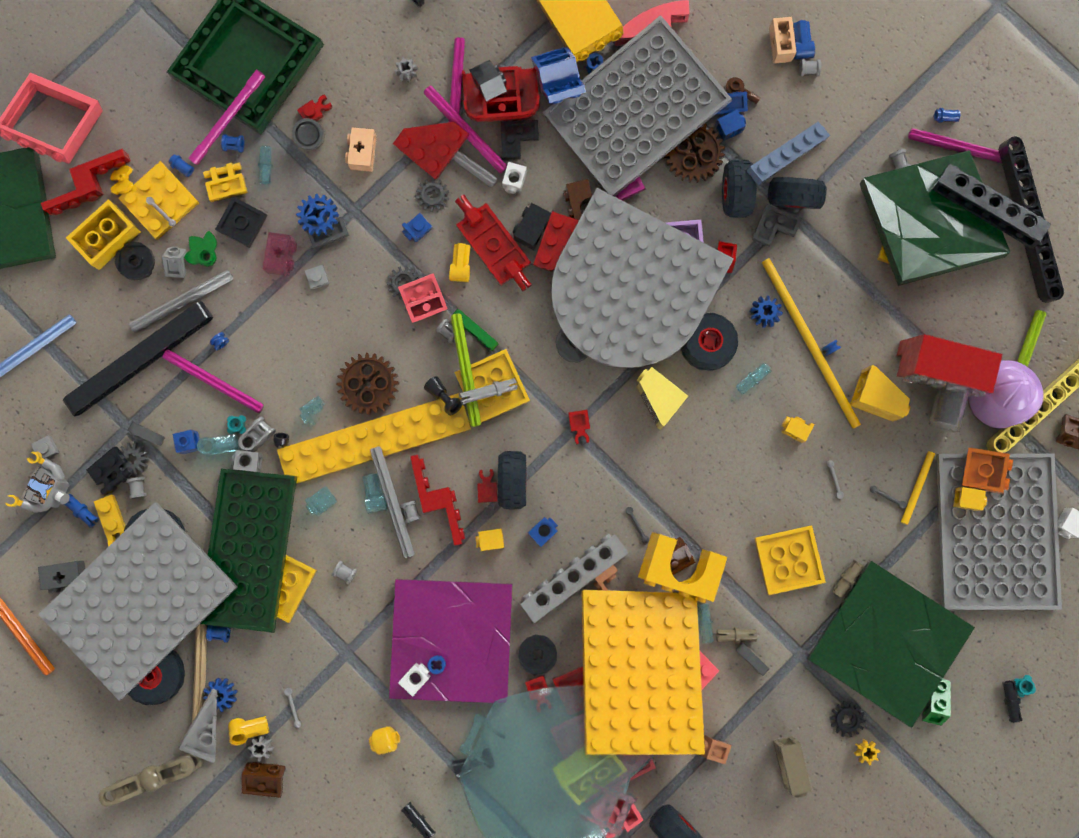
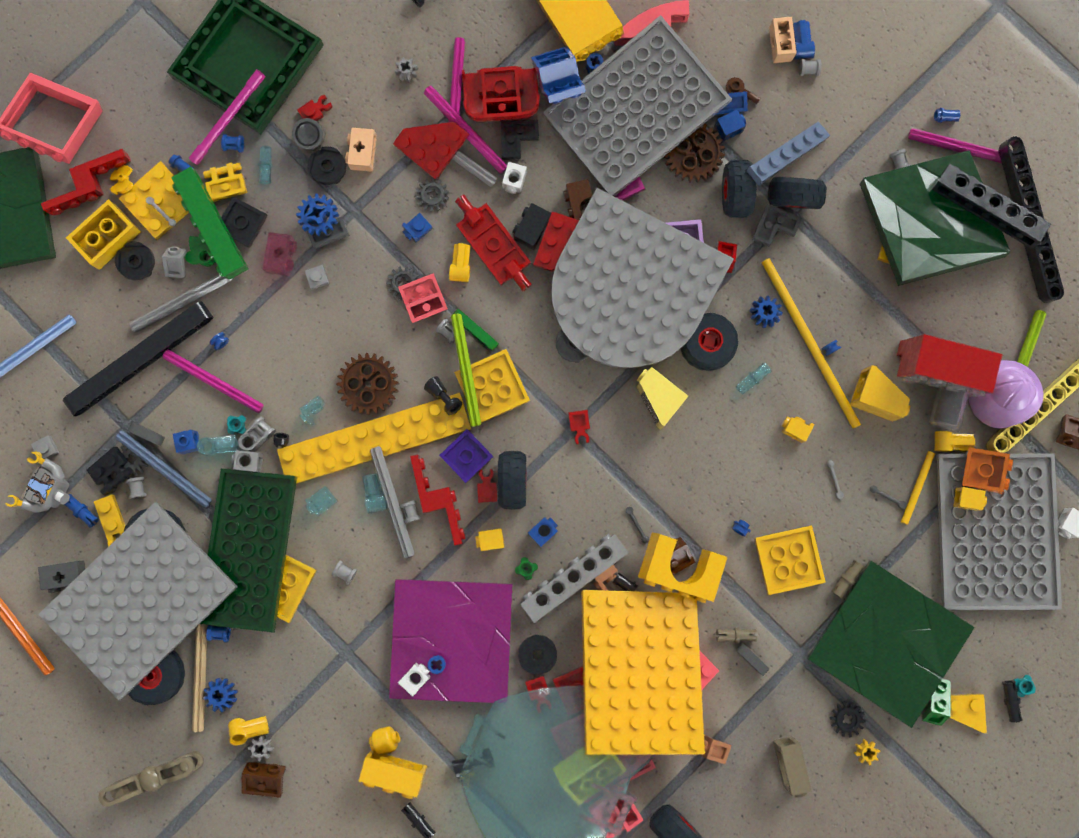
(163, 468): none -> sand blue axle
(201, 735): light grey wing -> none
(210, 223): none -> green brick
(288, 691): light grey hinge -> none
(333, 174): none -> black plate
(392, 774): none -> yellow brick
(466, 456): none -> dark purple plate
(488, 80): black brick -> none
(496, 388): light grey pin -> none
(531, 568): none -> green plate
(625, 583): none -> black pin
(705, 623): clear light blue axle -> none
(741, 527): none -> blue plate
(947, 441): none -> yellow piece
(969, 710): none -> yellow wing

